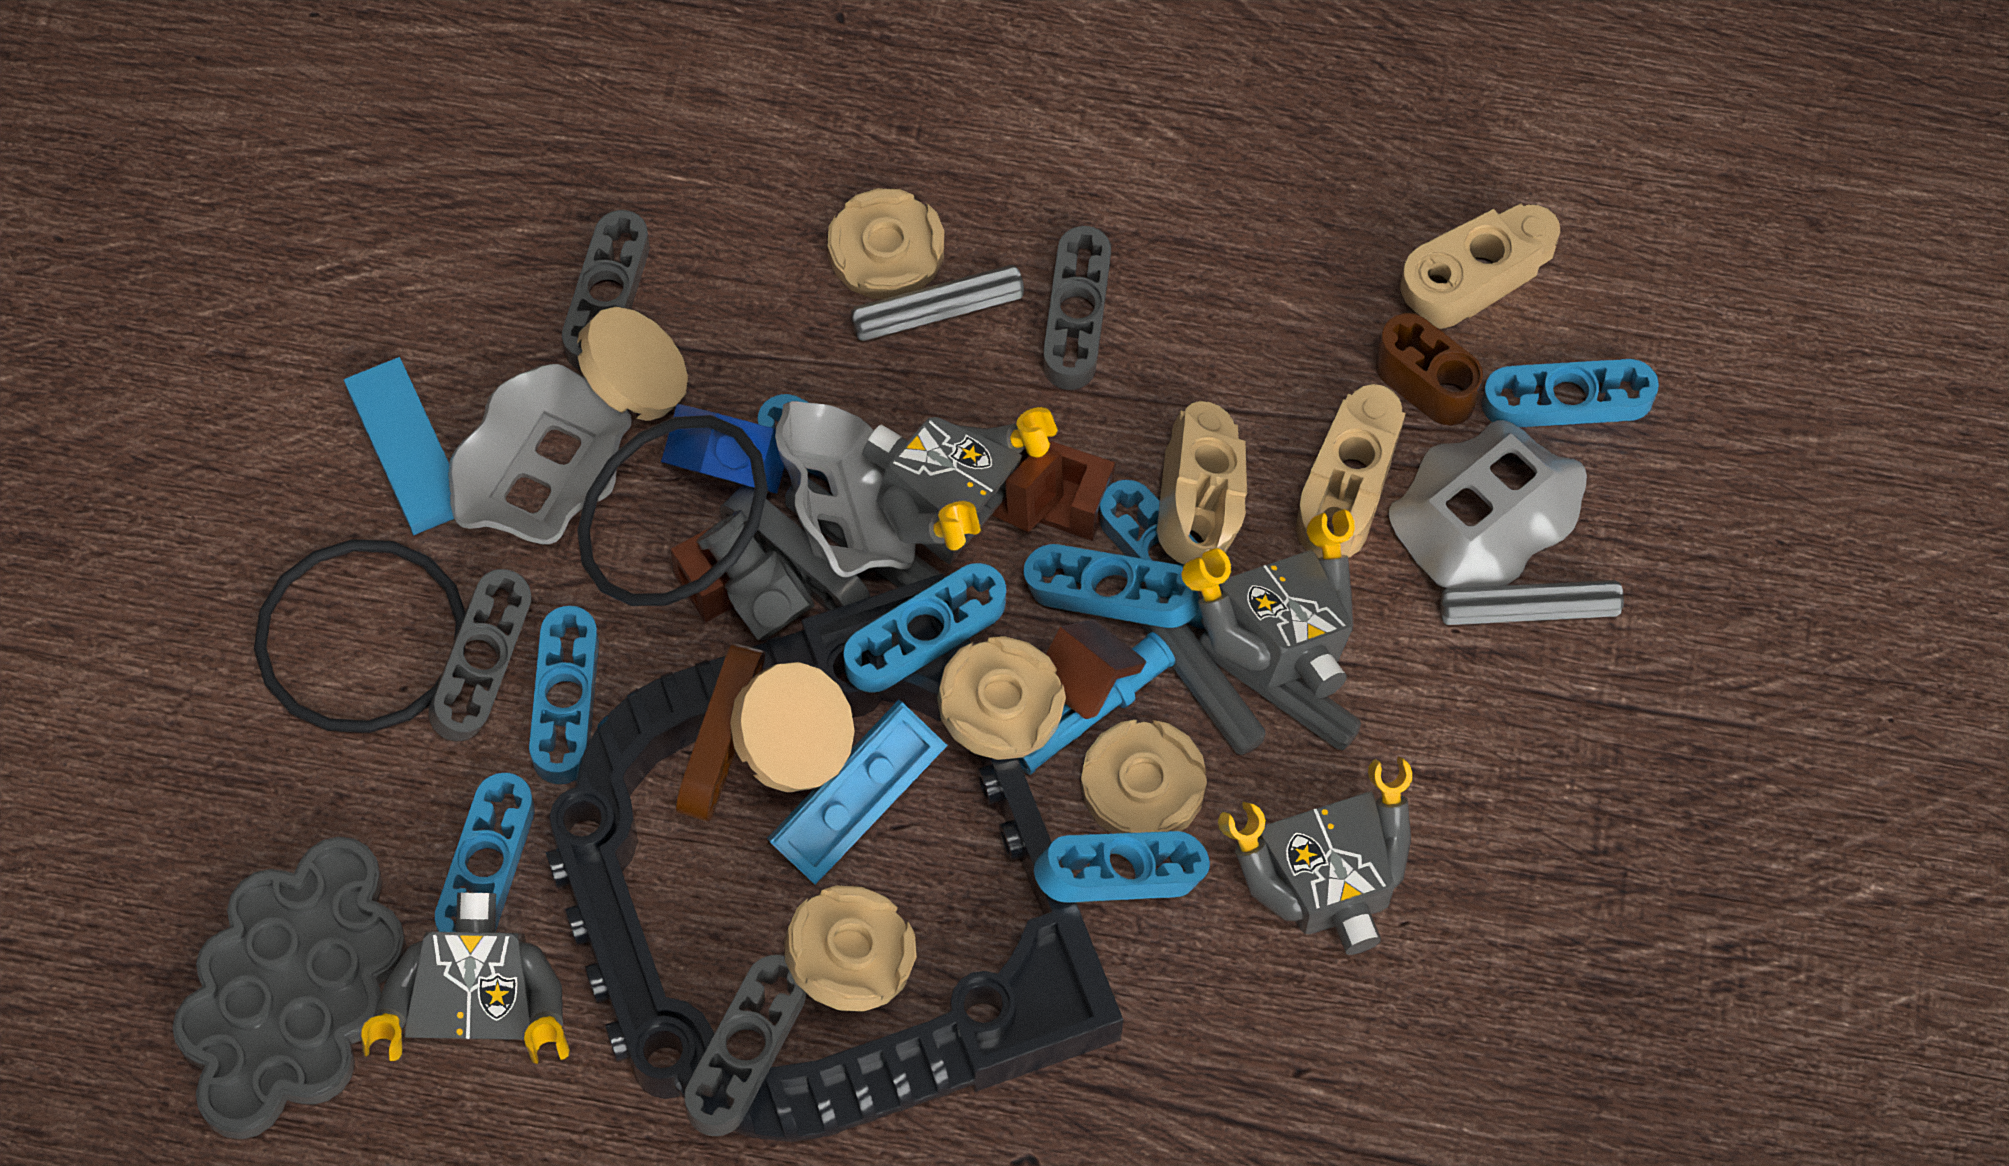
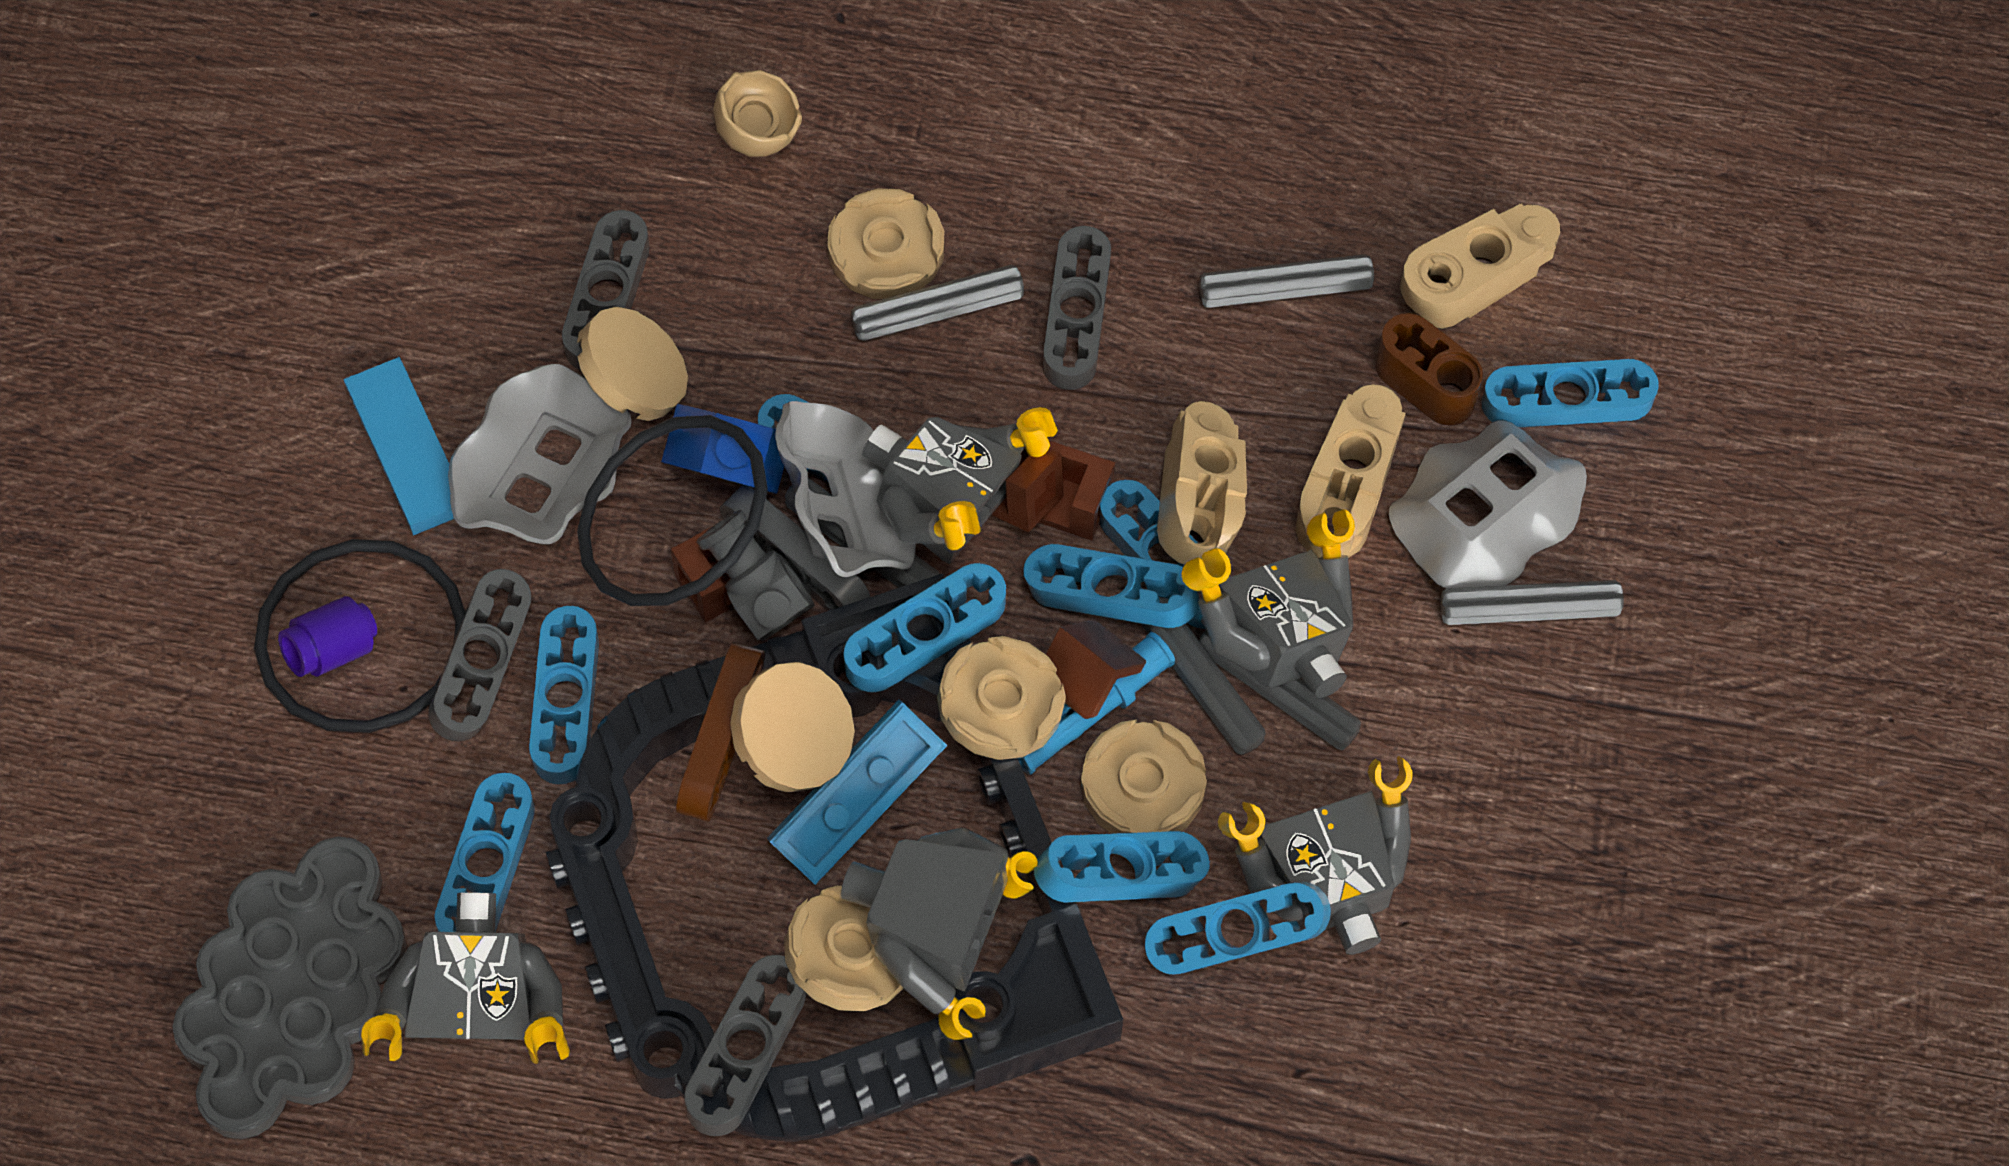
(328, 637): none -> dark purple brick
(756, 113): none -> tan hair
(936, 912): none -> dark grey torso
(1197, 956): none -> dark azure beam
(1286, 280): none -> axle

